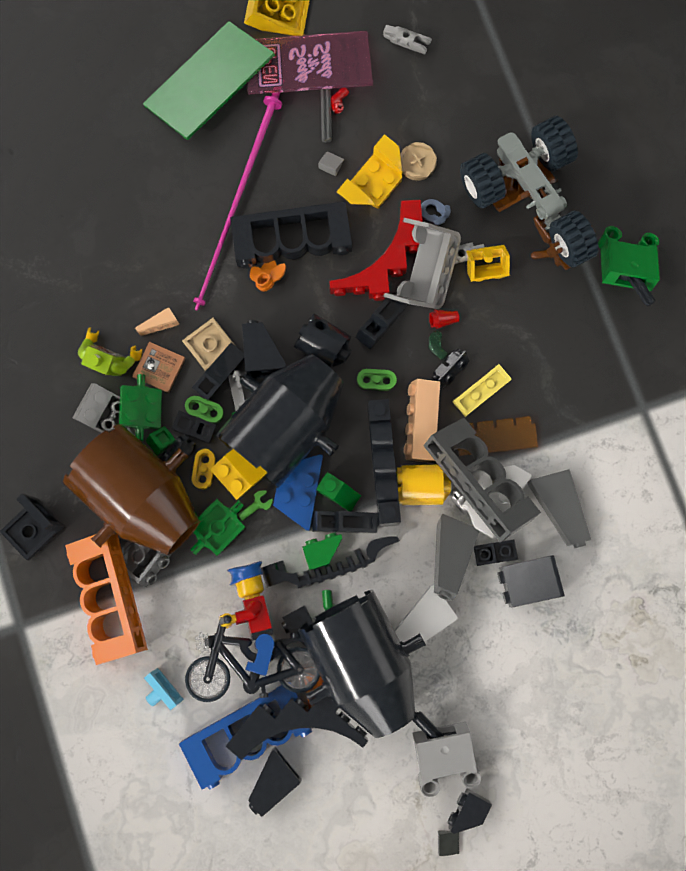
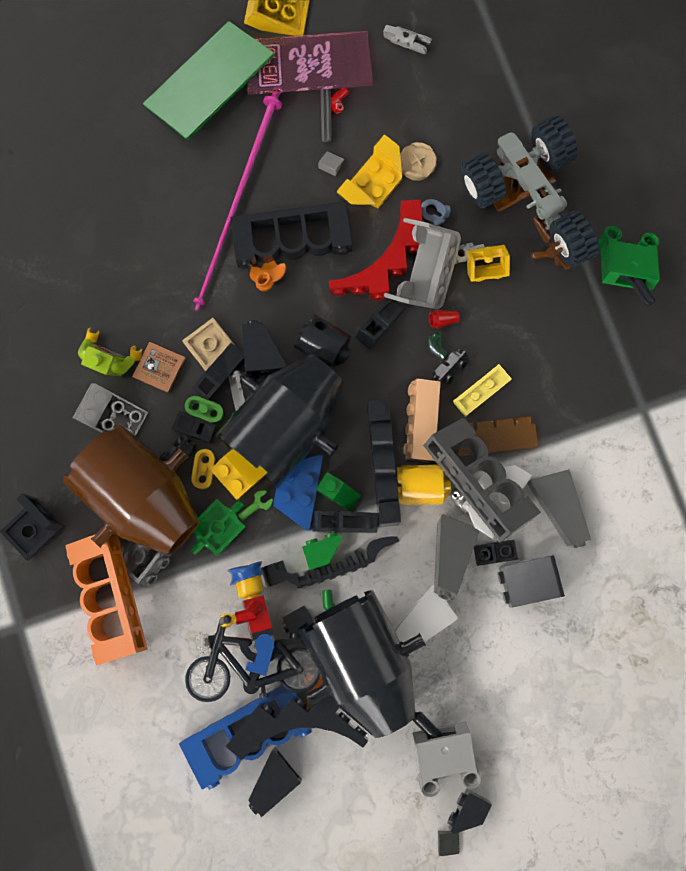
(140, 407): green plate -> none
(159, 322): light nougat slope -> none
(160, 440): green slope -> none
(162, 690): medium azure tile -> none
(376, 377): bright green plate -> none

